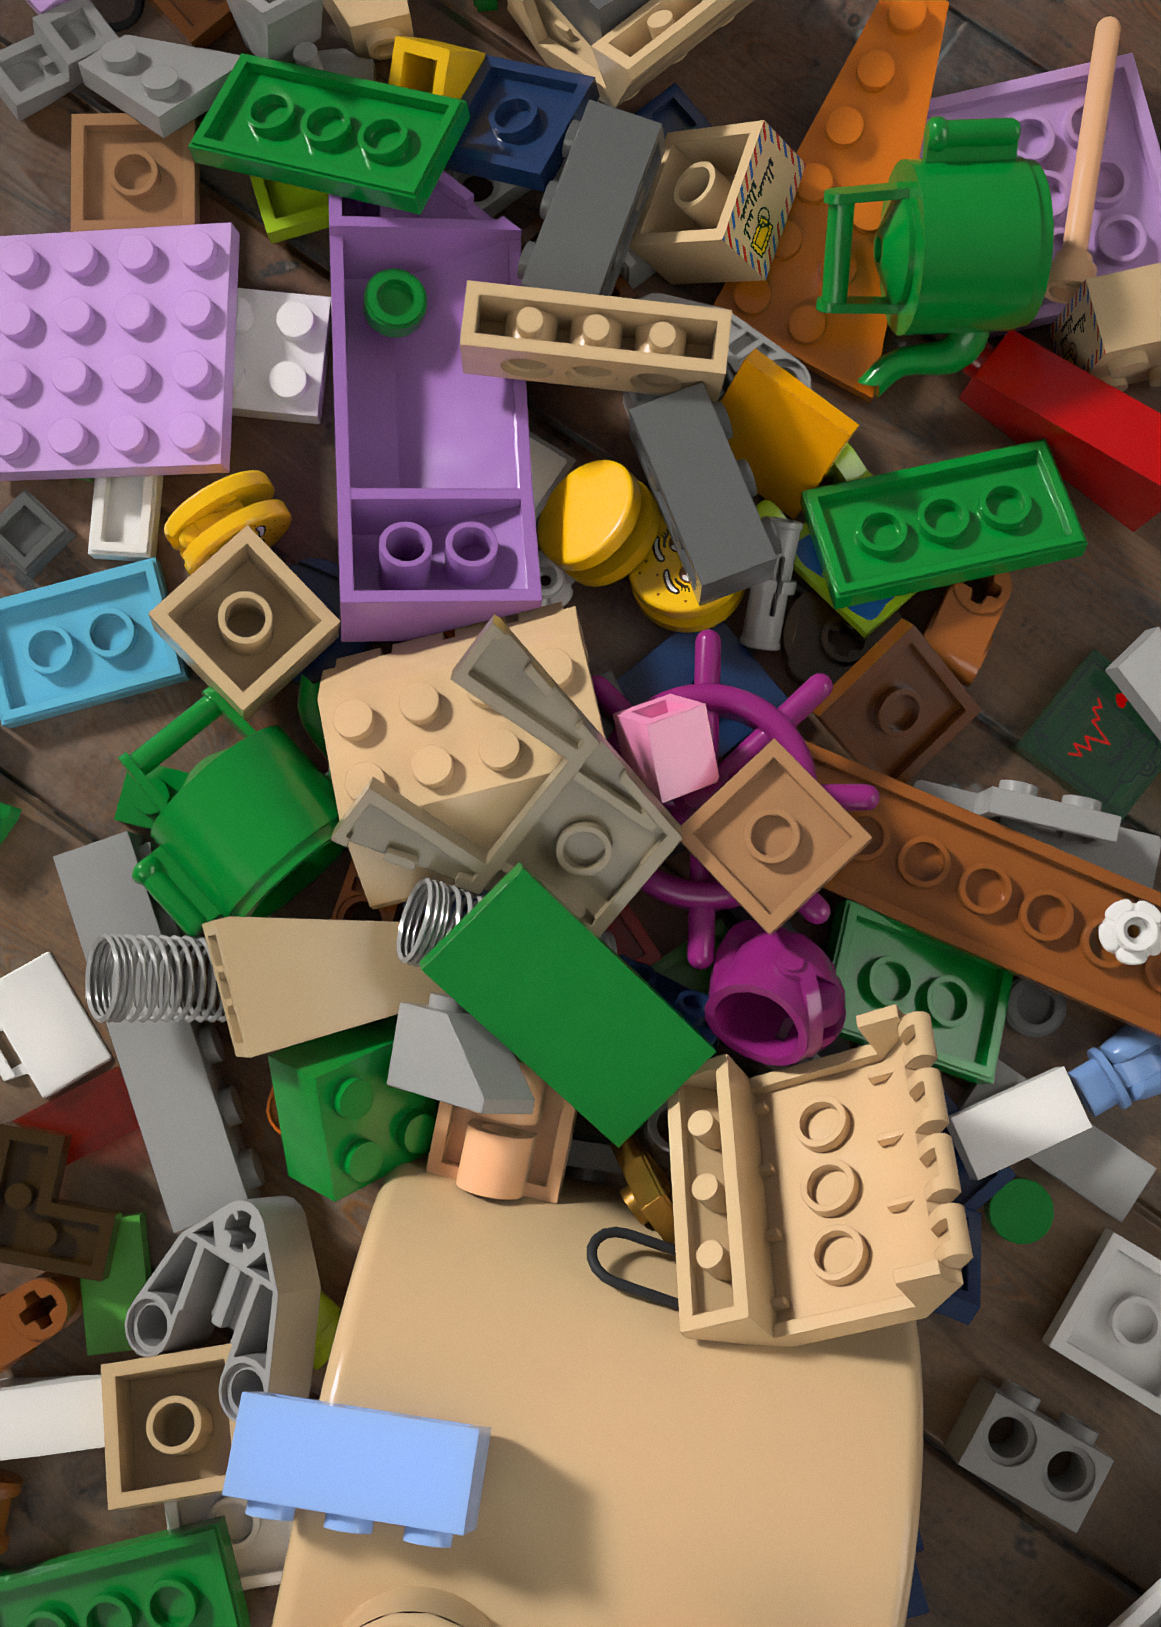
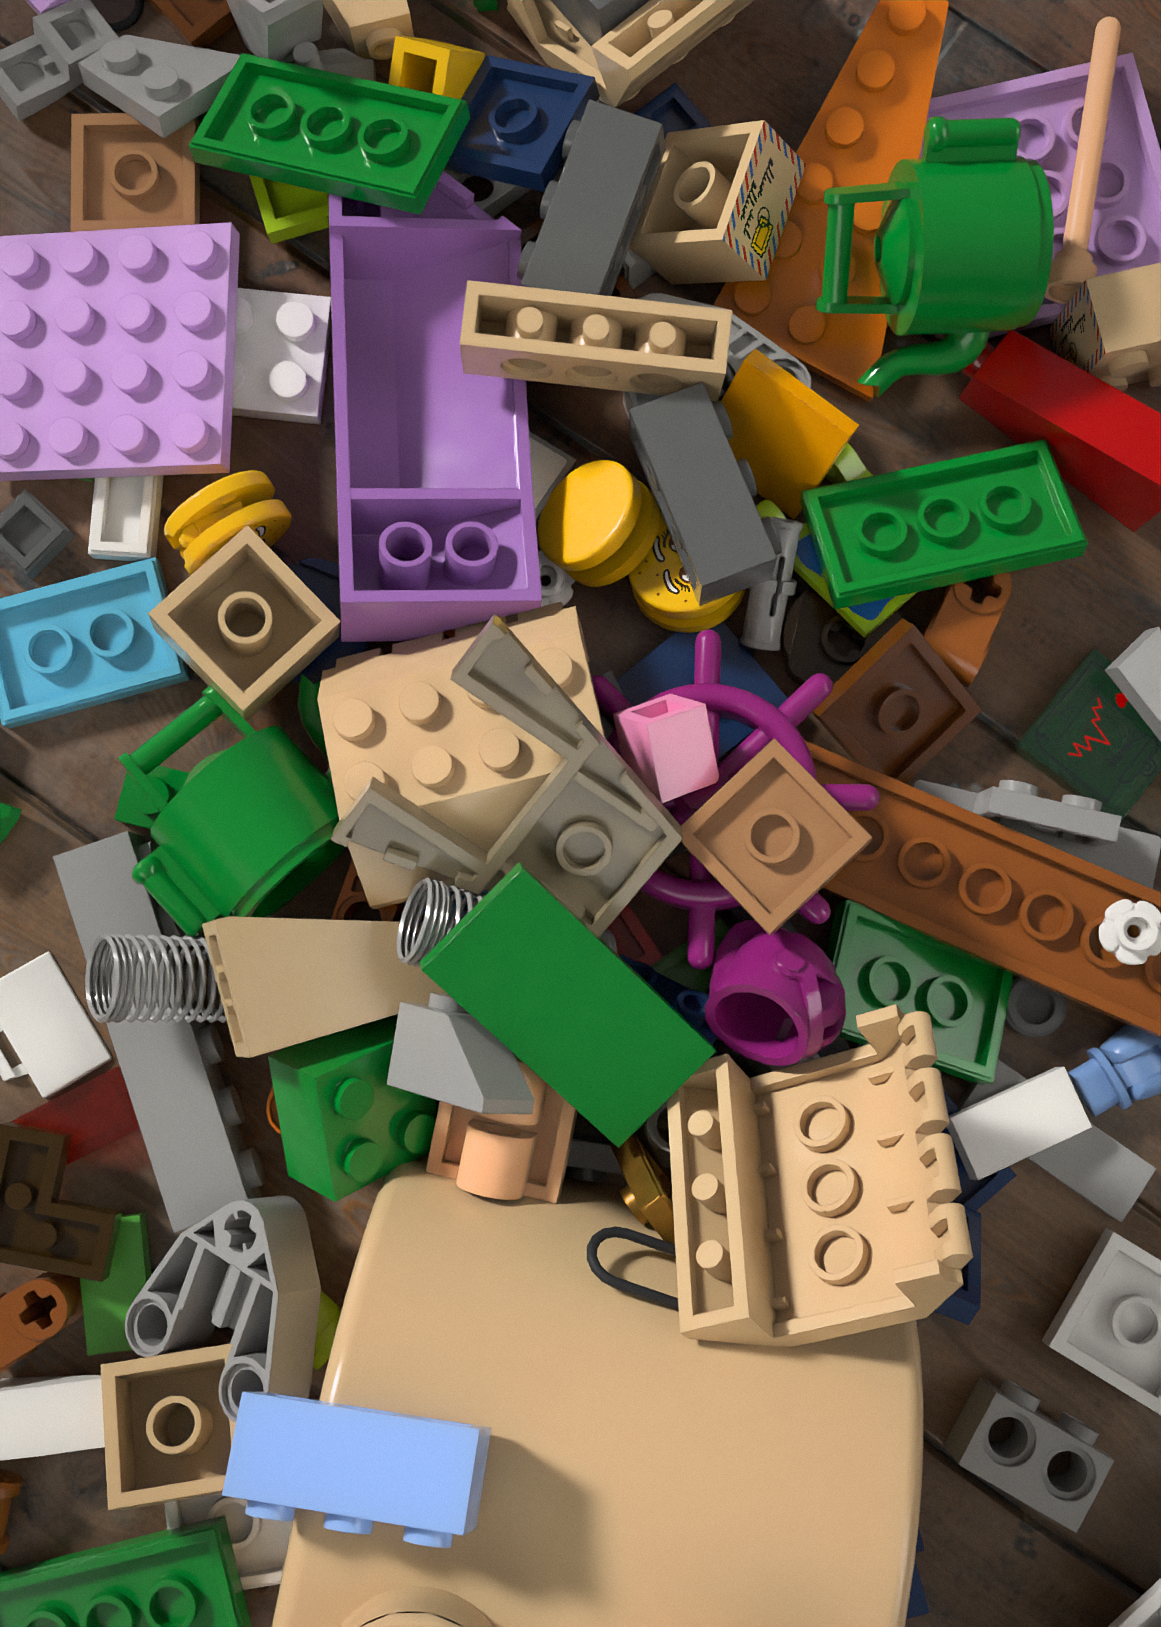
(394, 303): green tile -> none
(1020, 1211): green tile -> none

